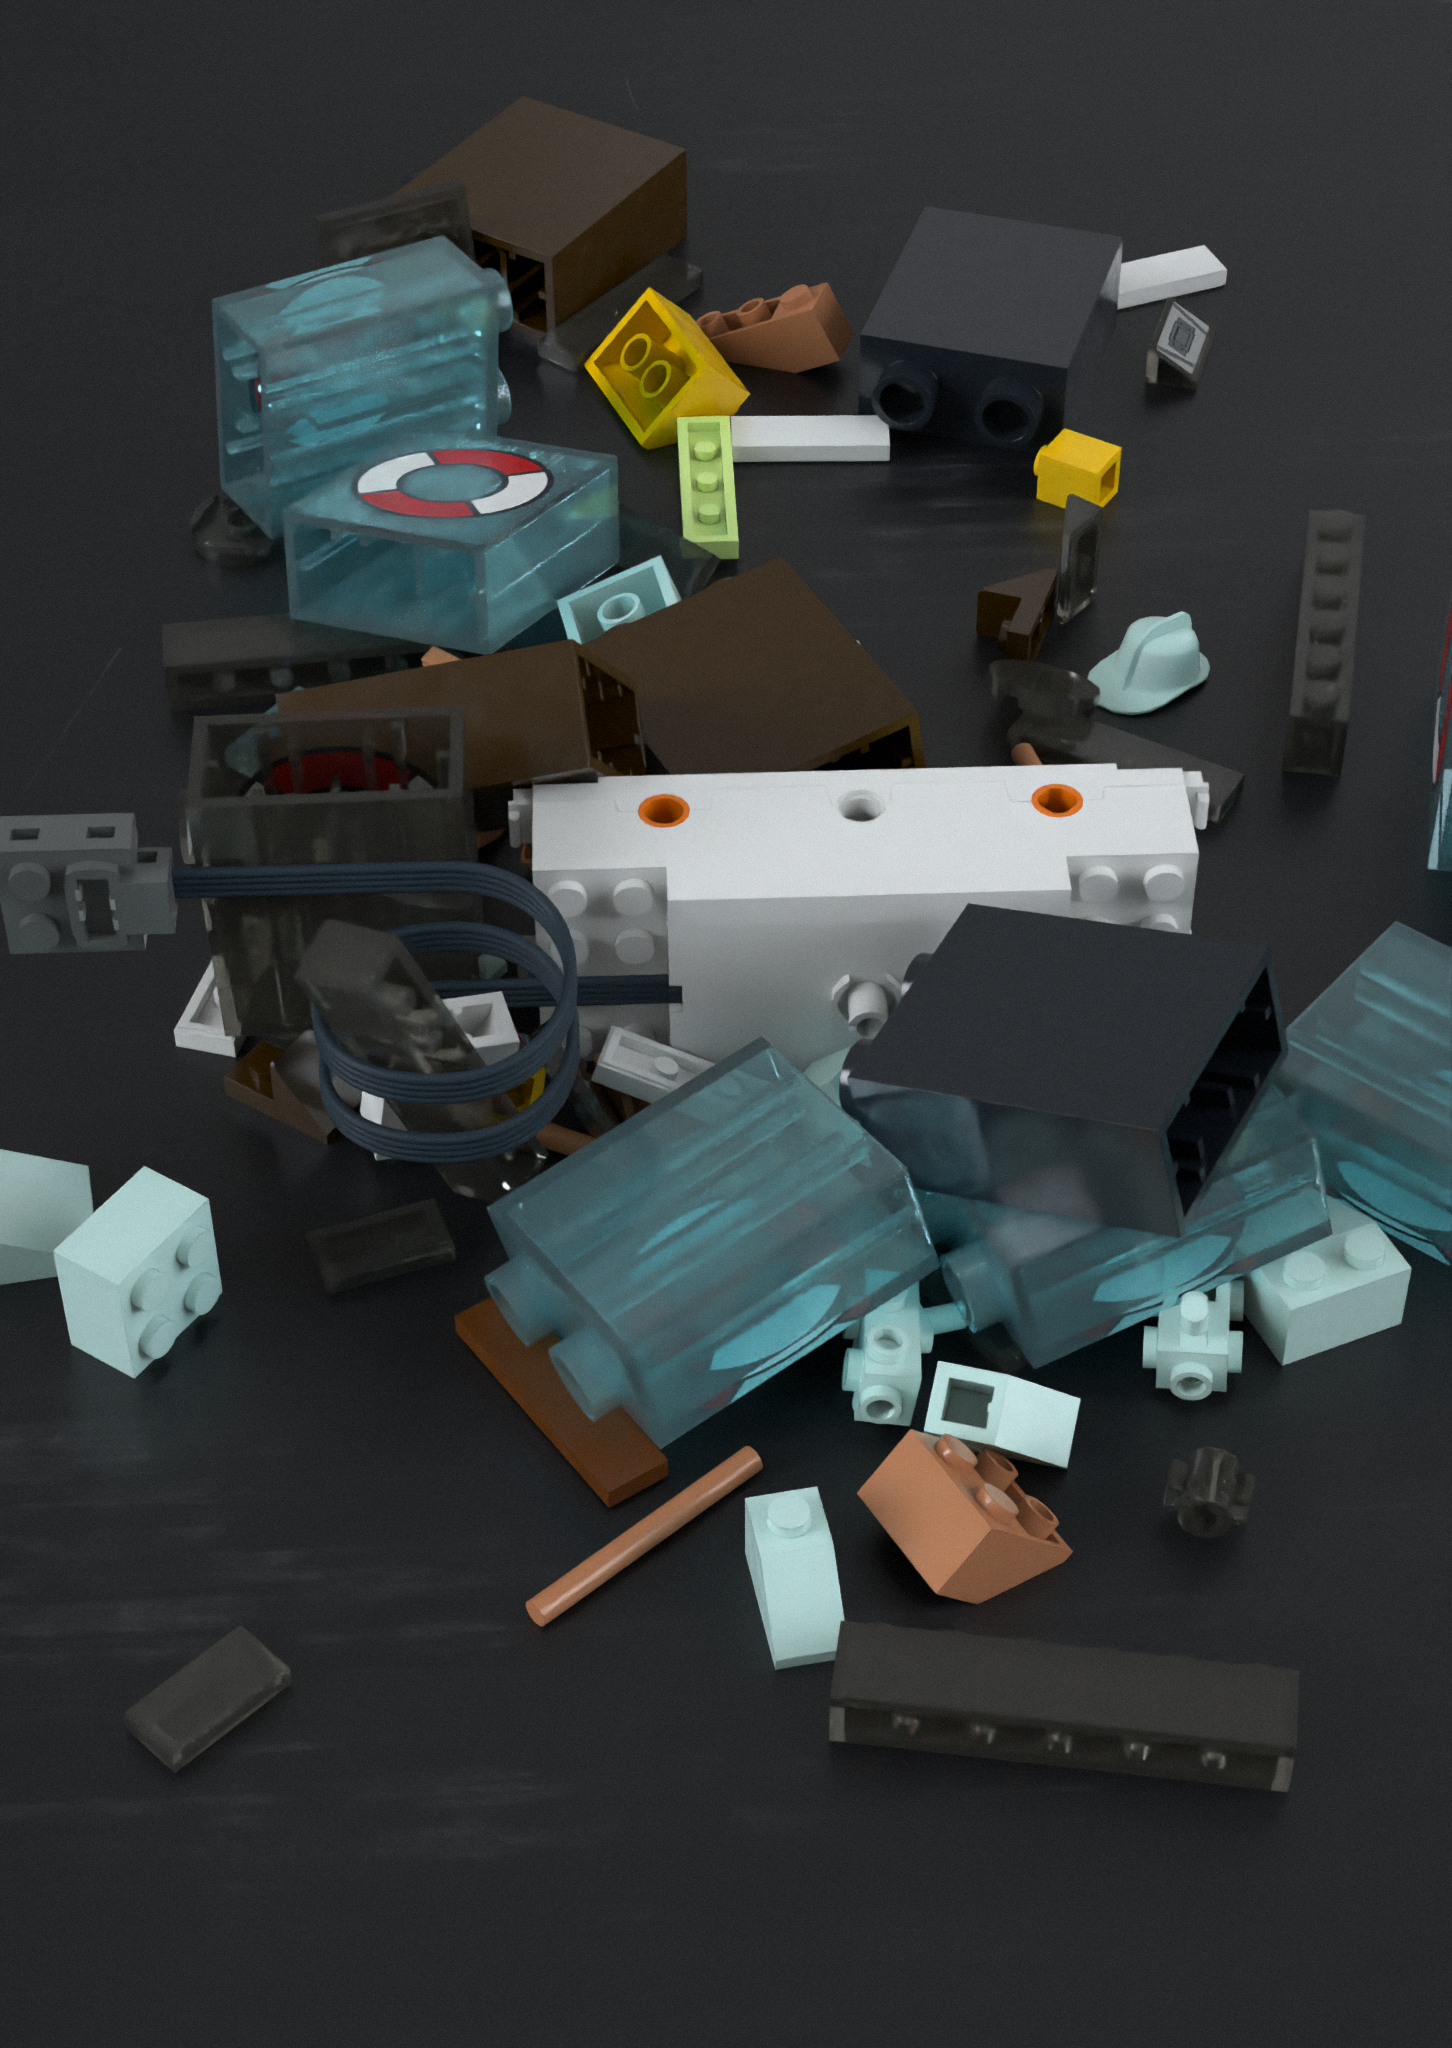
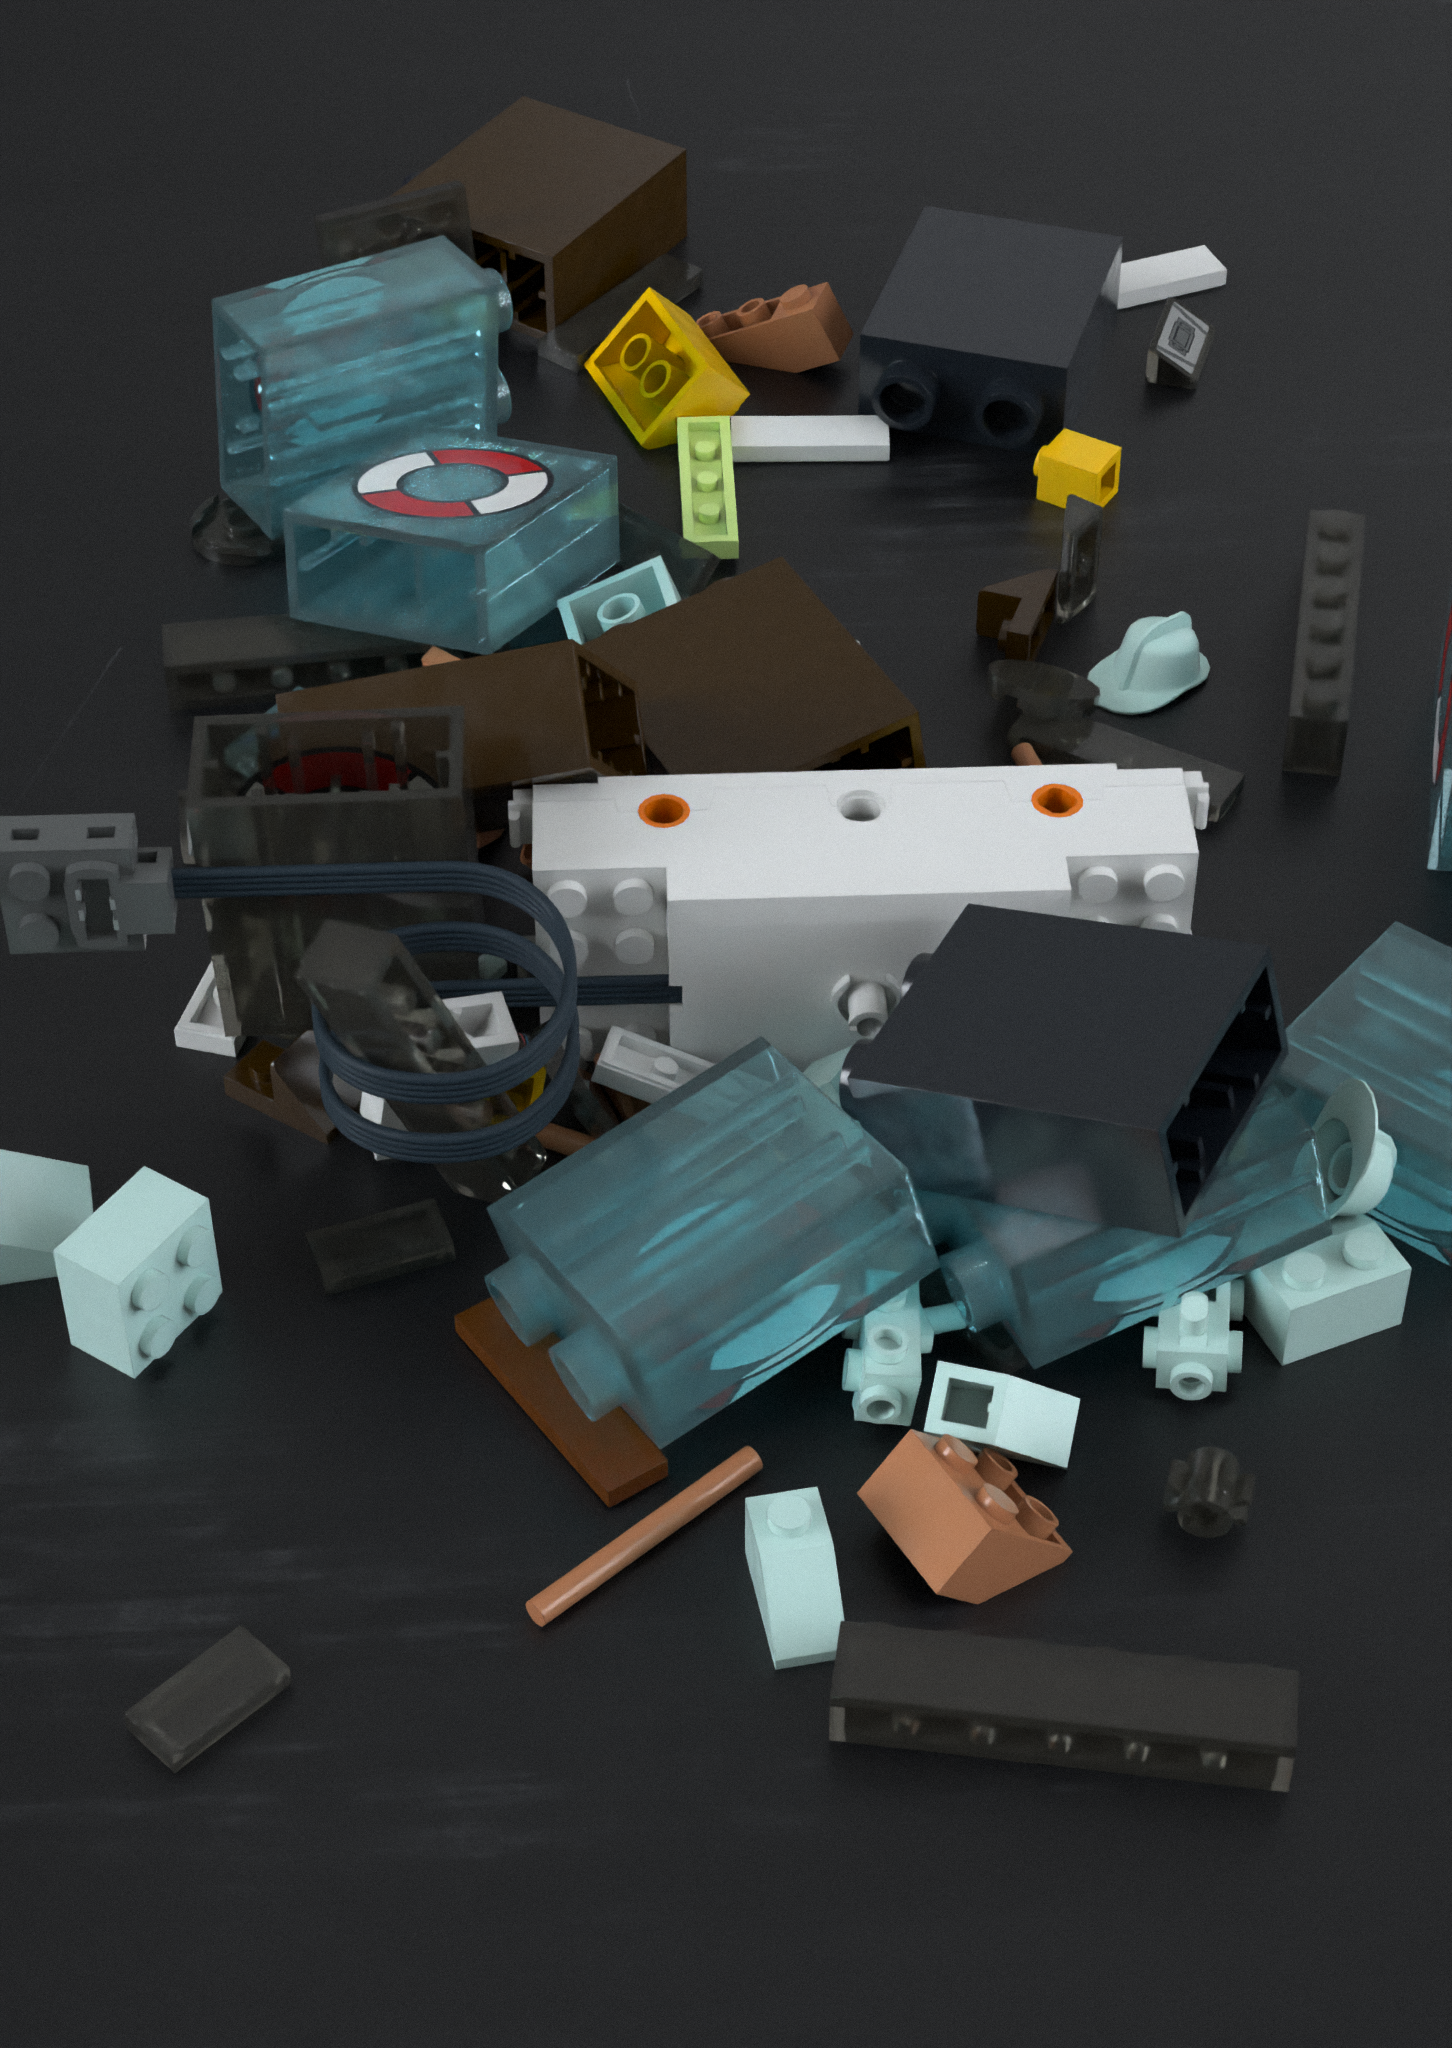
(1352, 1151): none -> light aqua piece

